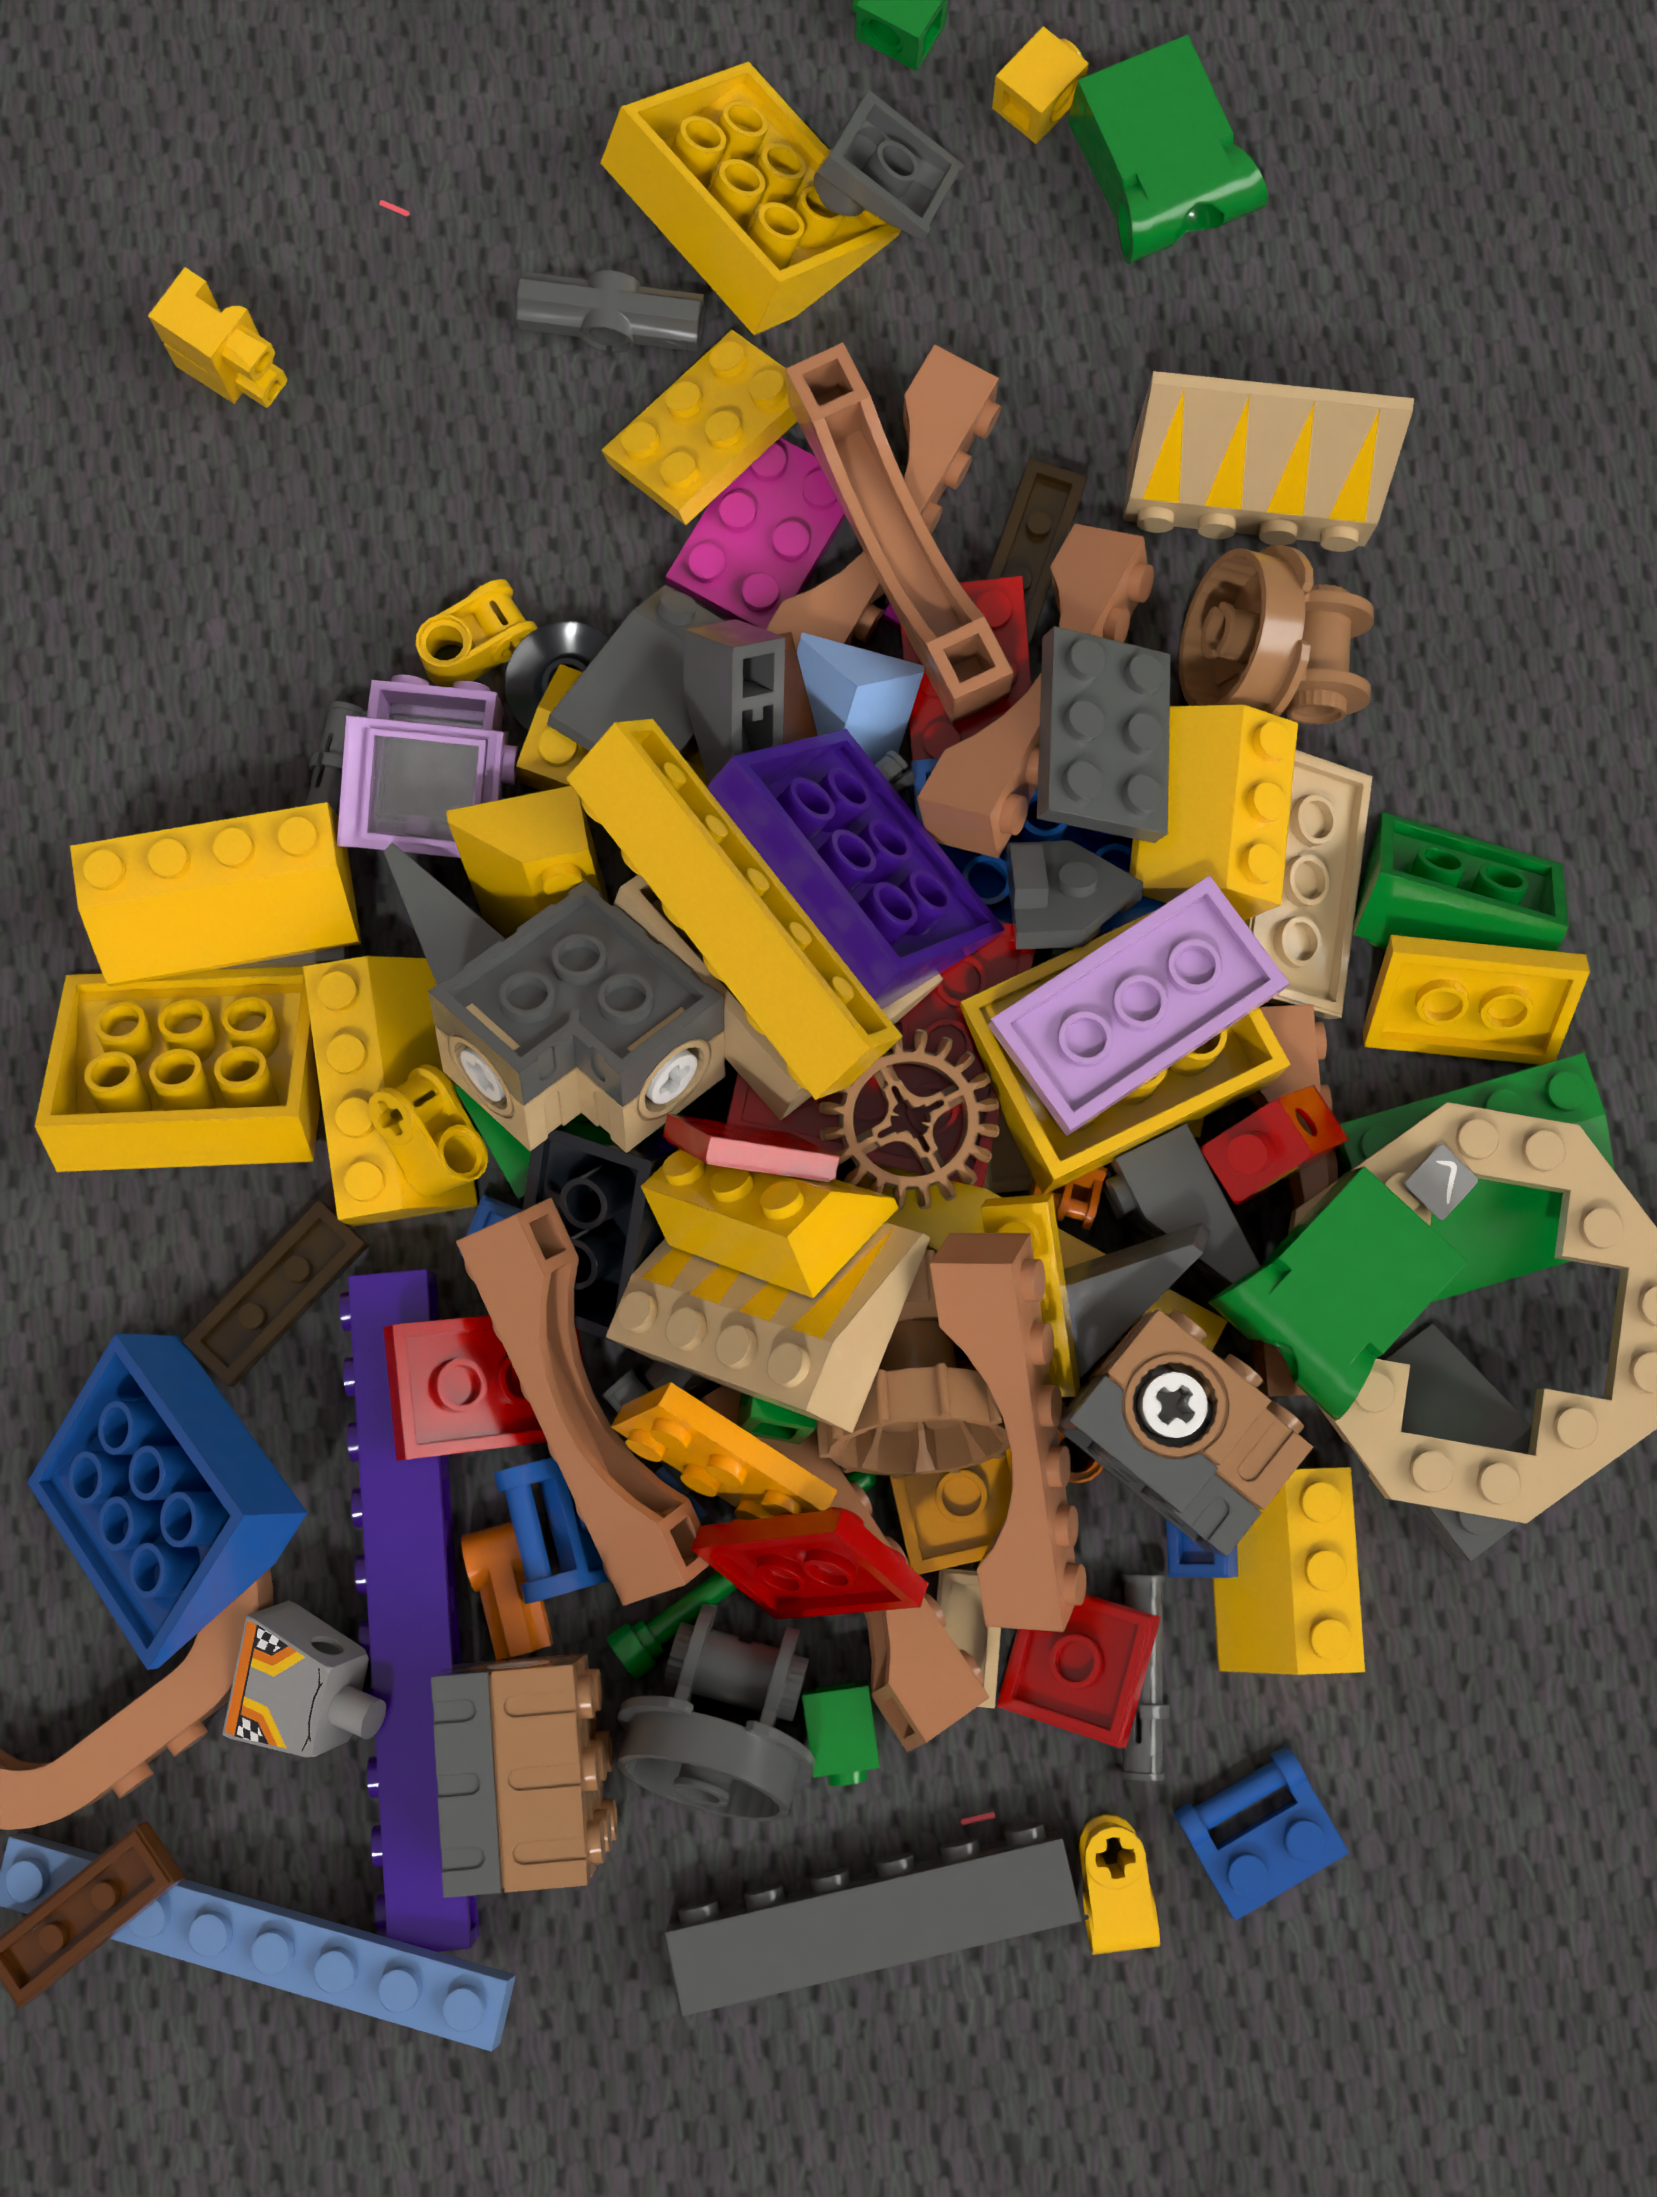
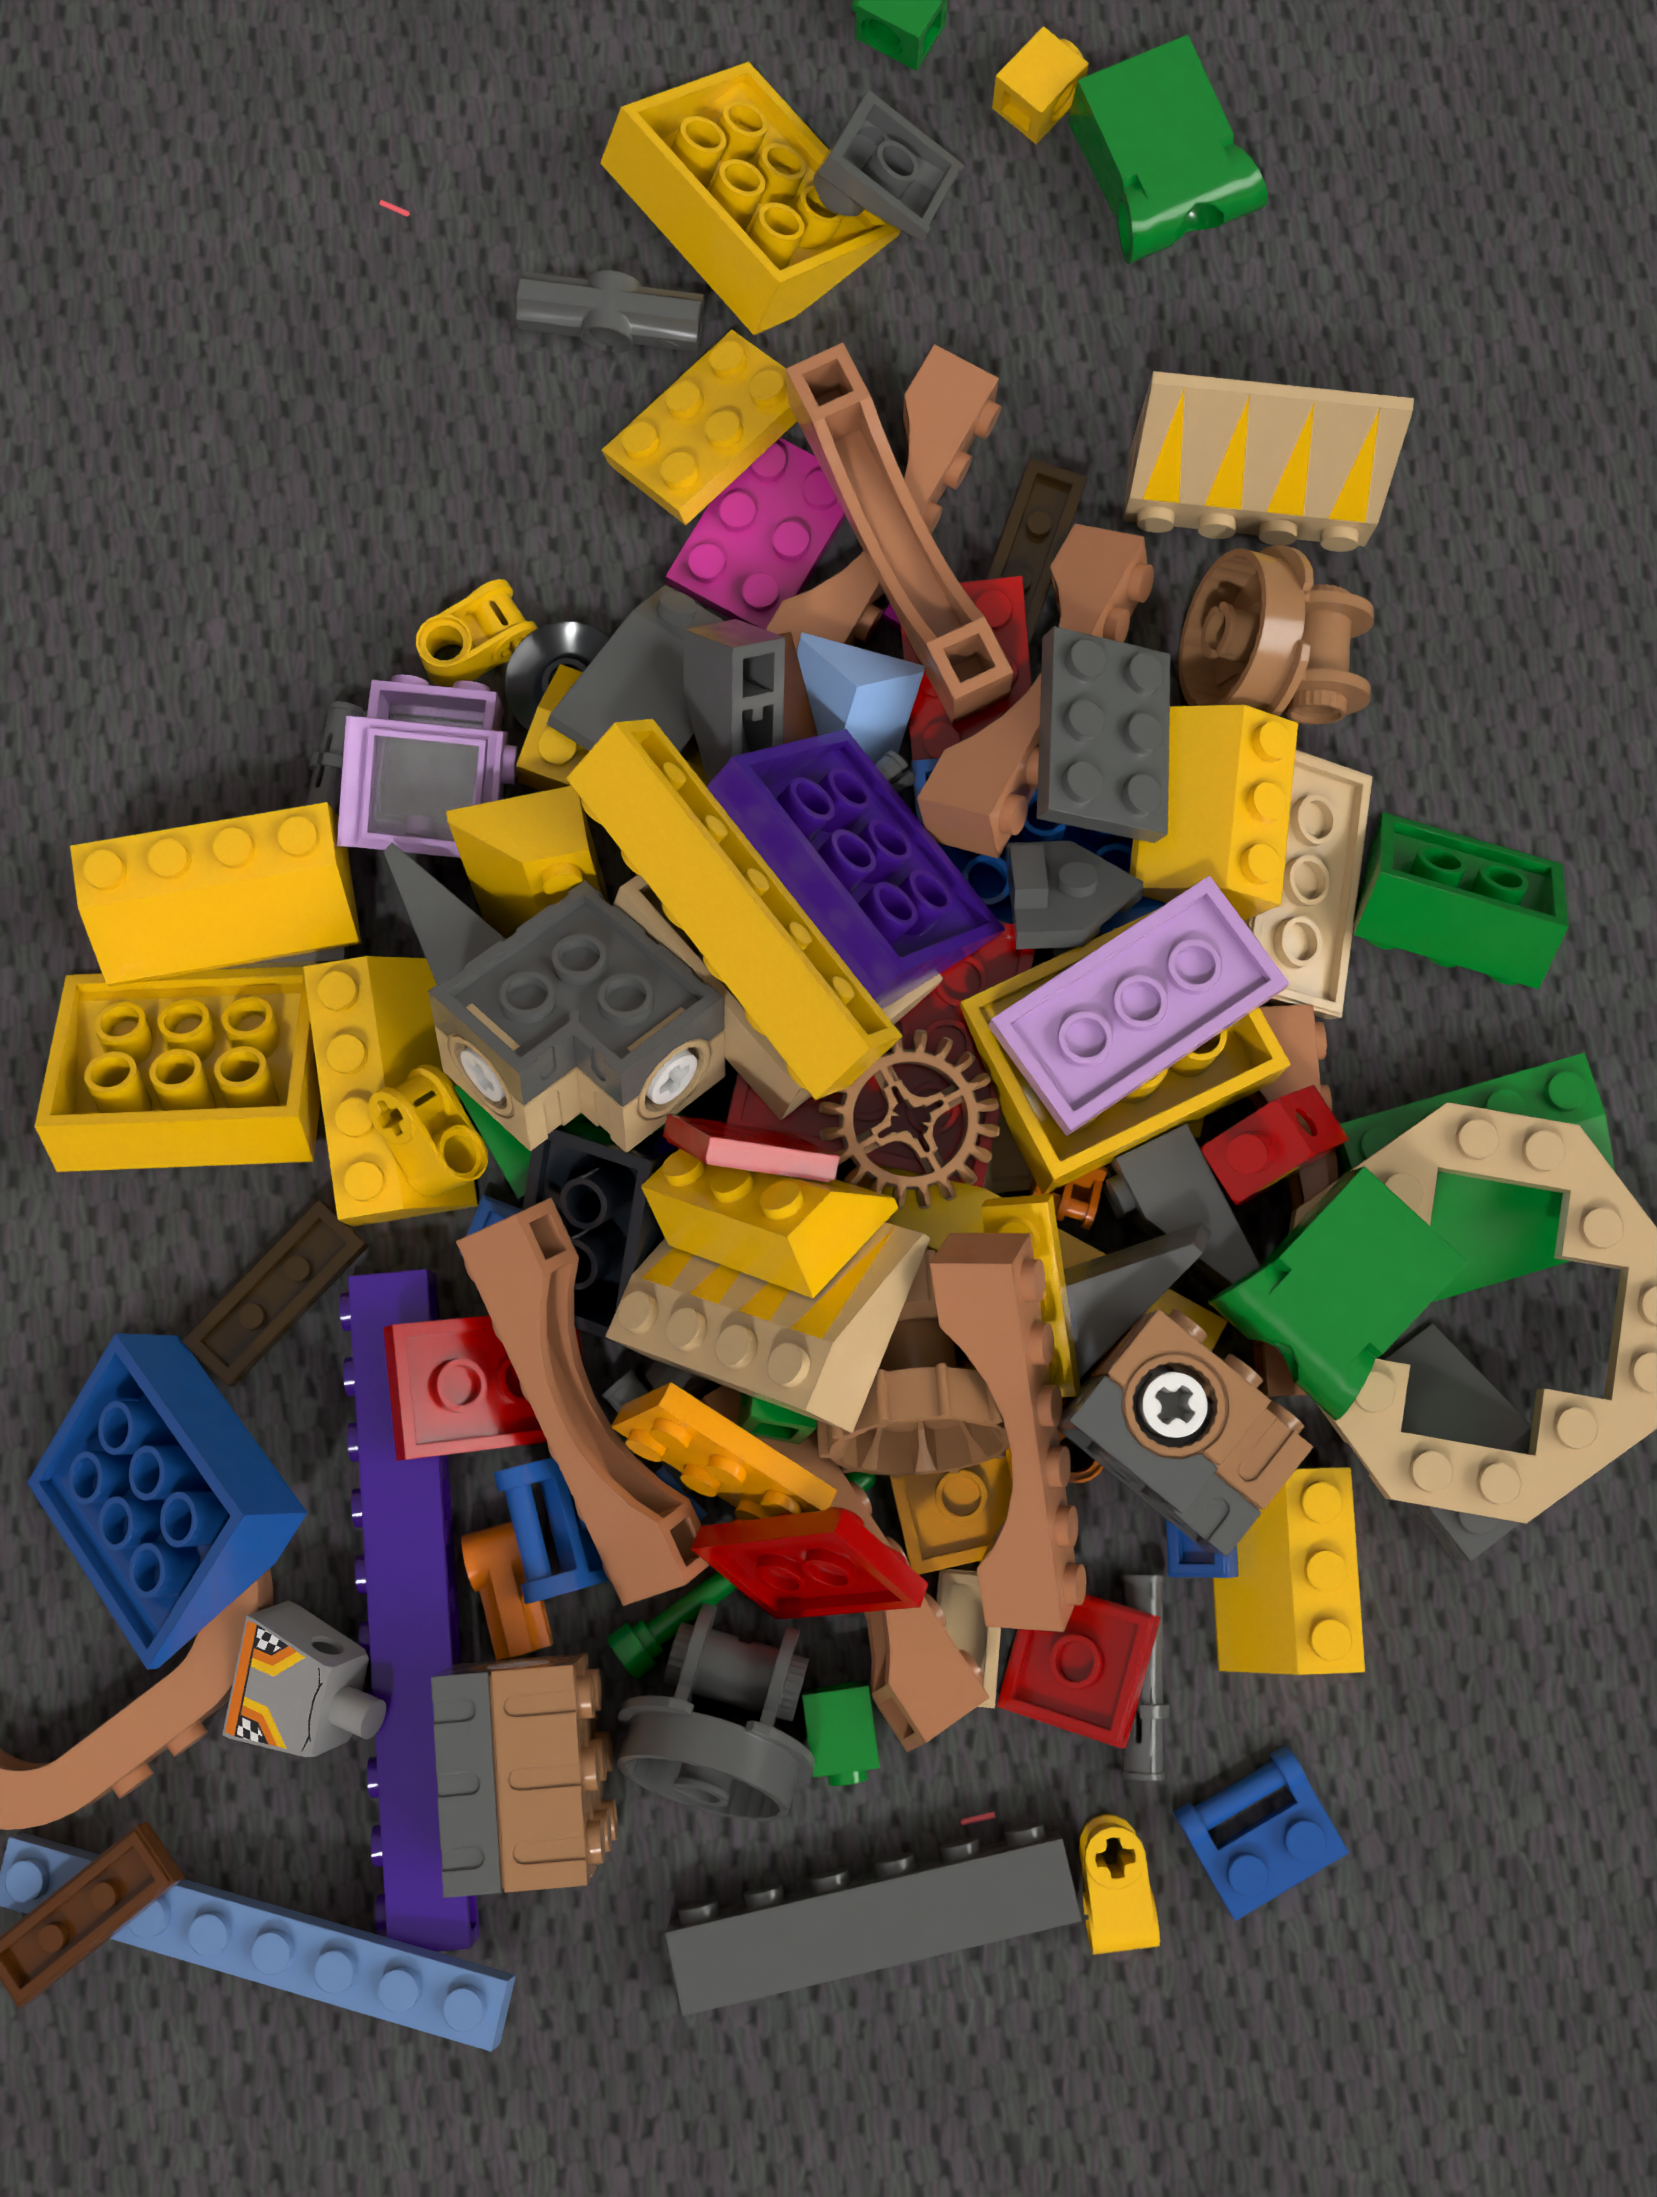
(216, 345): yellow hips -> none
(1441, 1182): light grey sticker -> none
(1474, 1000): yellow plate -> none

